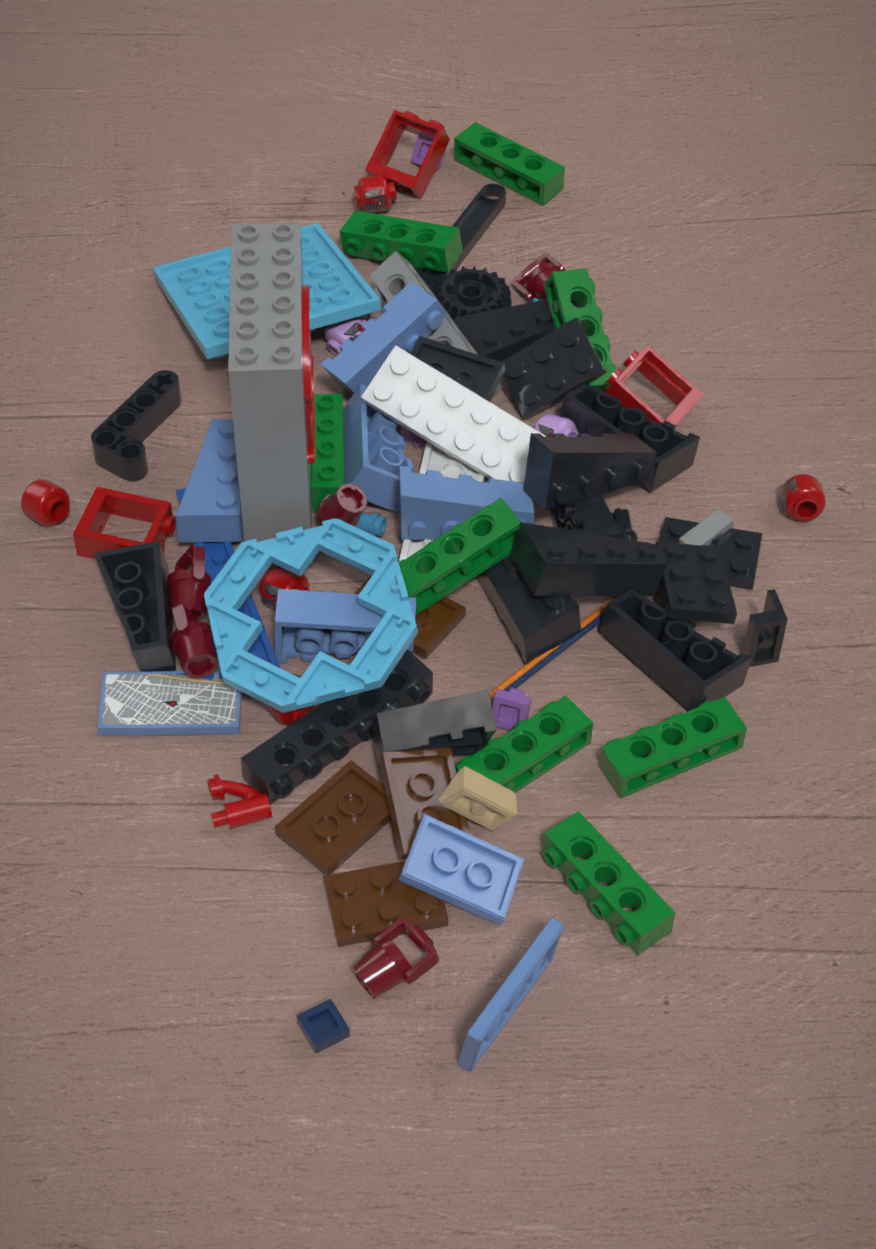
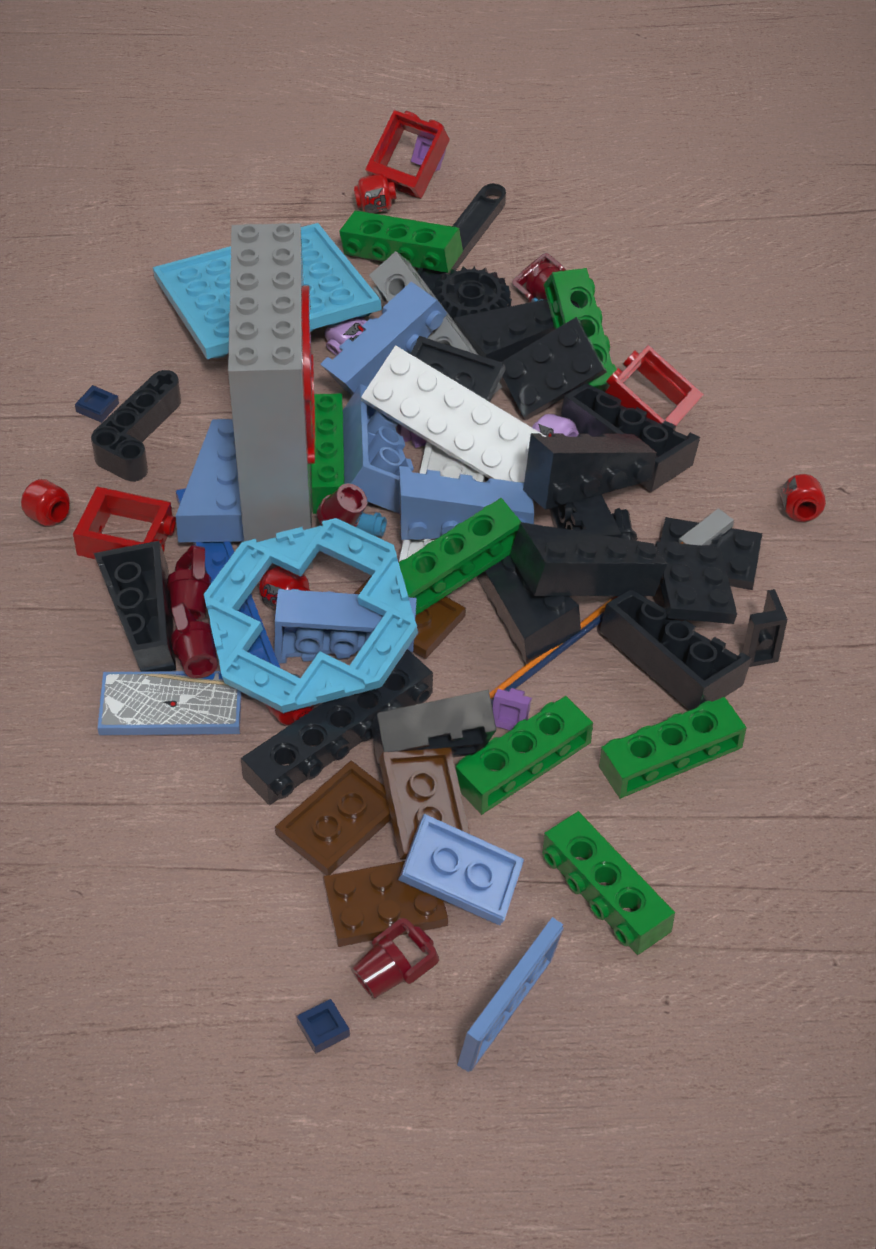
(97, 403): none -> dark blue tile
(251, 809): red plant -> none
(479, 799): tan slope -> none
(509, 163): green brick -> none

